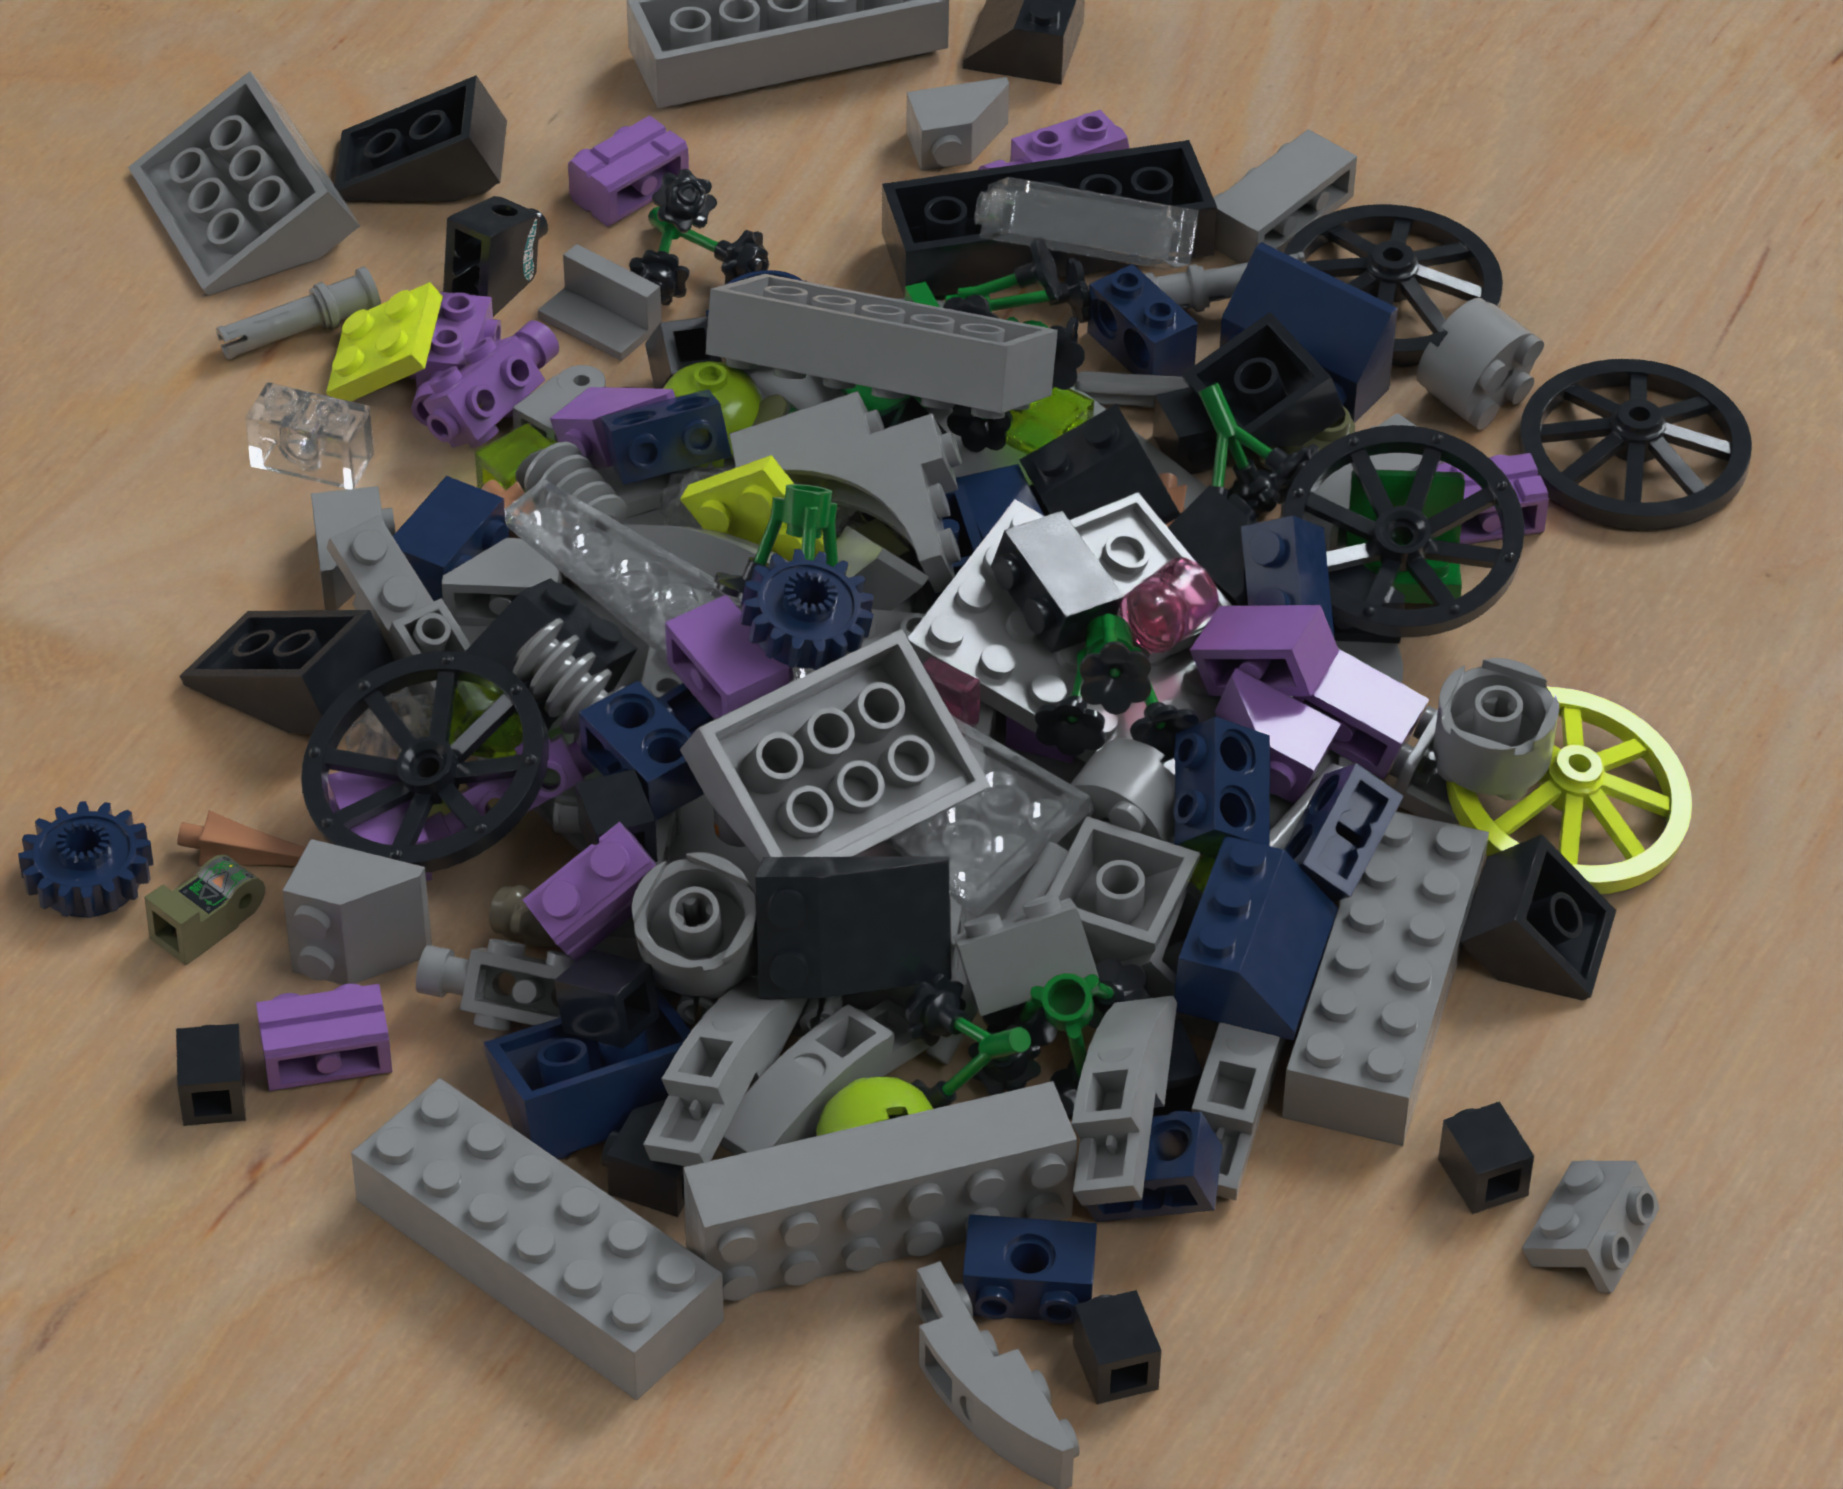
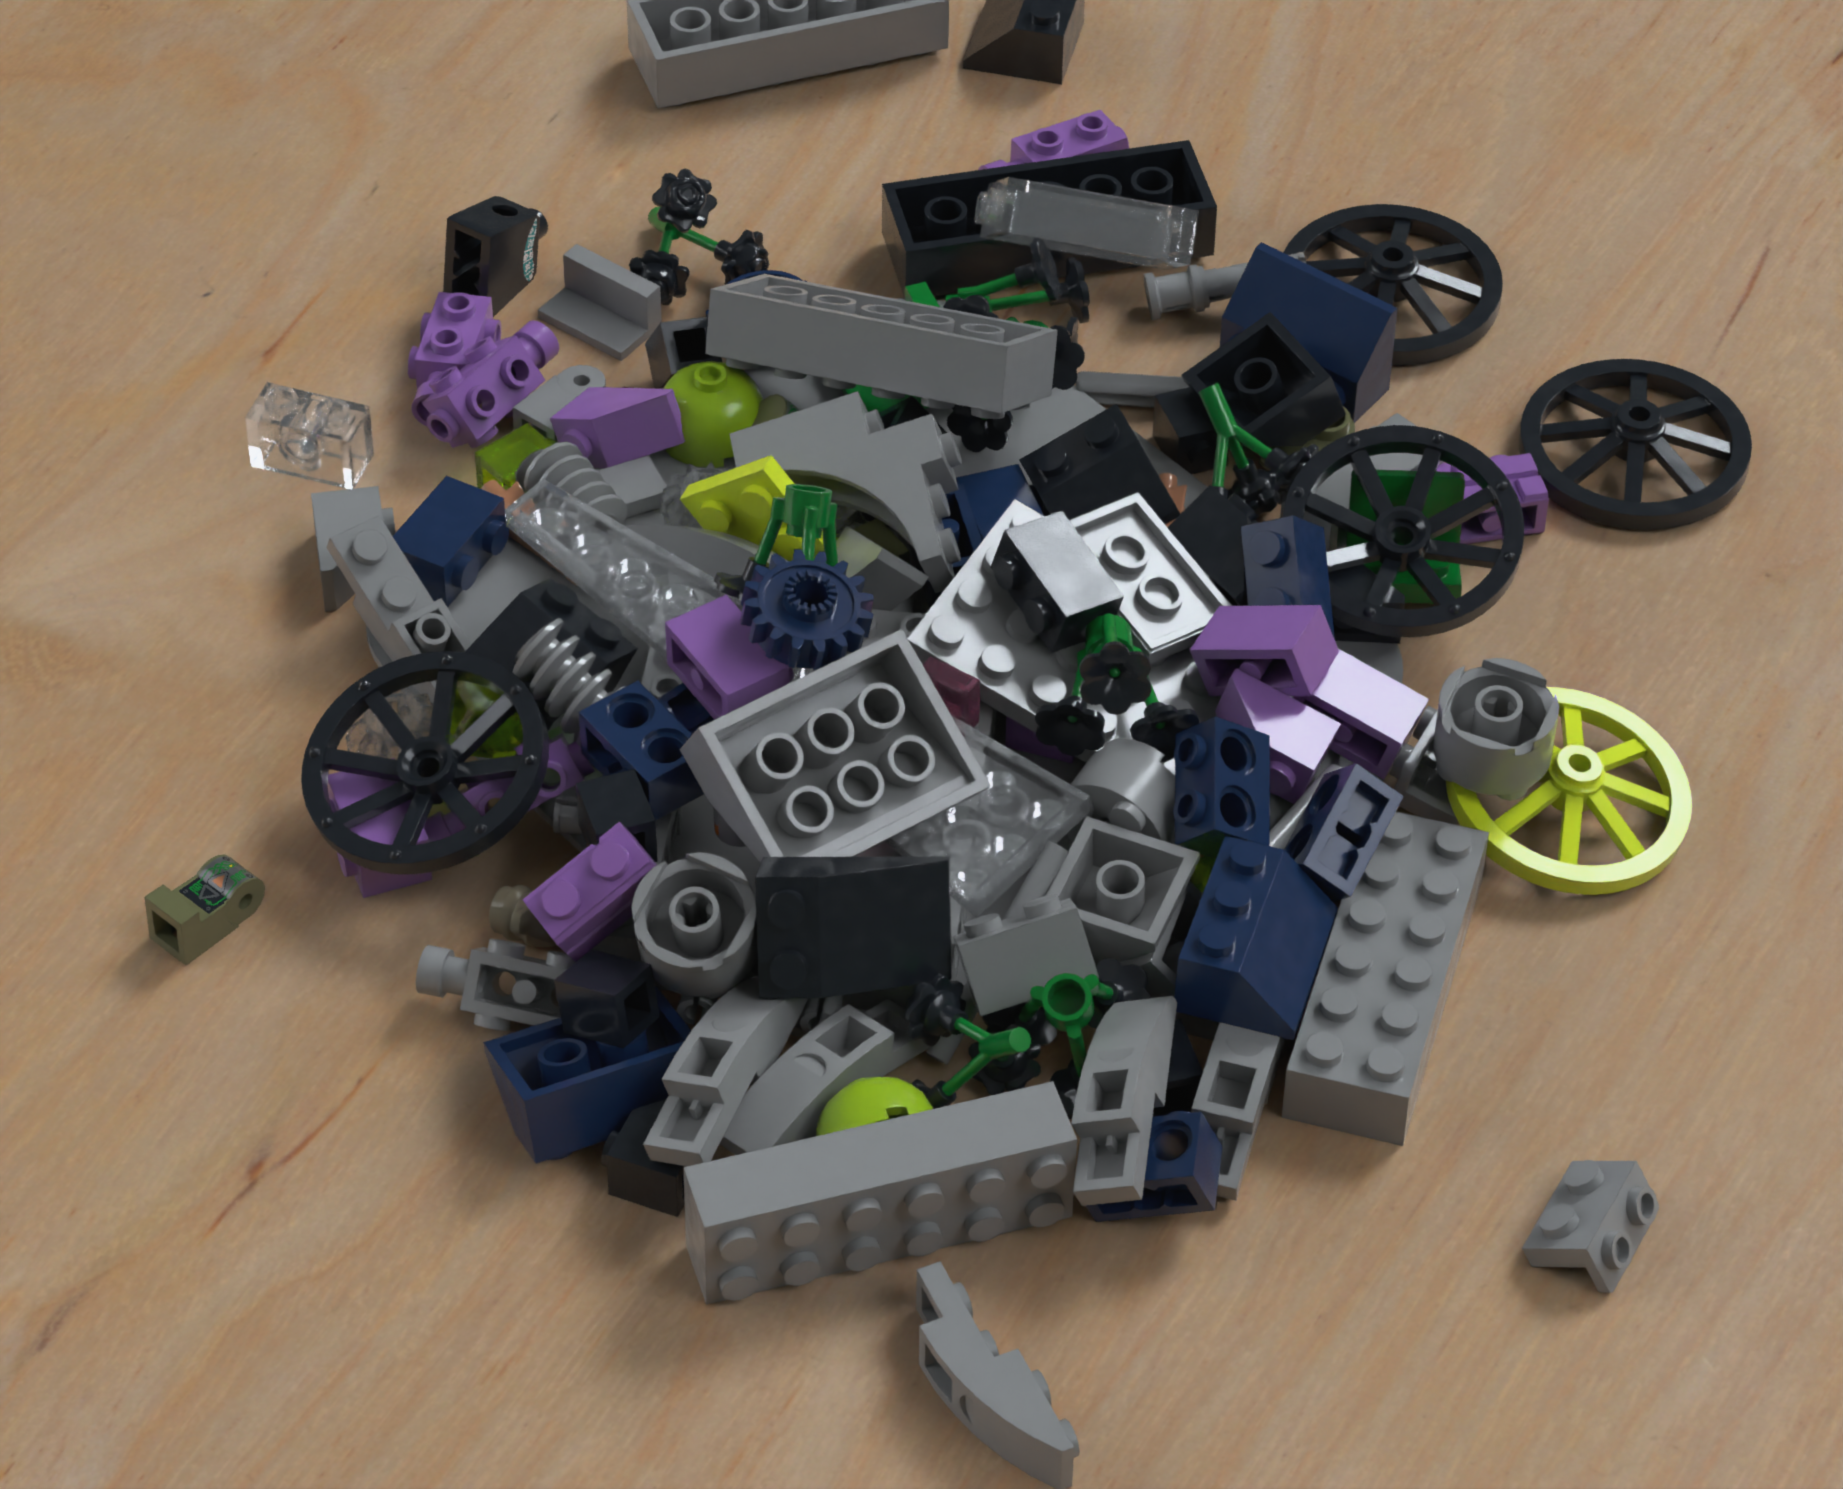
(86, 861): dark blue gear -> none
(210, 1074): black brick -> none
(237, 841): nougat piece -> none
(242, 190): light grey slope -> none
(289, 663): black slope -> none
(321, 307): light grey pin -> none
(324, 1036): medium lavender brick -> none
(354, 914): light grey slope -> none
(384, 343): neon yellow plate -> none
(425, 149): black slope -> none
(493, 579): light grey slope -> none
(538, 1238): light grey brick -> none
(625, 169): medium lavender brick -> none
(666, 436): dark blue brick -> none
(956, 121): light grey slope -> none
(1028, 1267): dark blue brick -> none
(1048, 419): clear neon green brick -> none
(1116, 1346): black brick -> none
(1141, 324): dark blue brick -> none
(1169, 604): clear pink piece -> none
(1283, 196): light grey brick -> none
(1480, 362): light grey brick -> none
(1485, 1157): black brick -> none
(1538, 921): black slope -> none

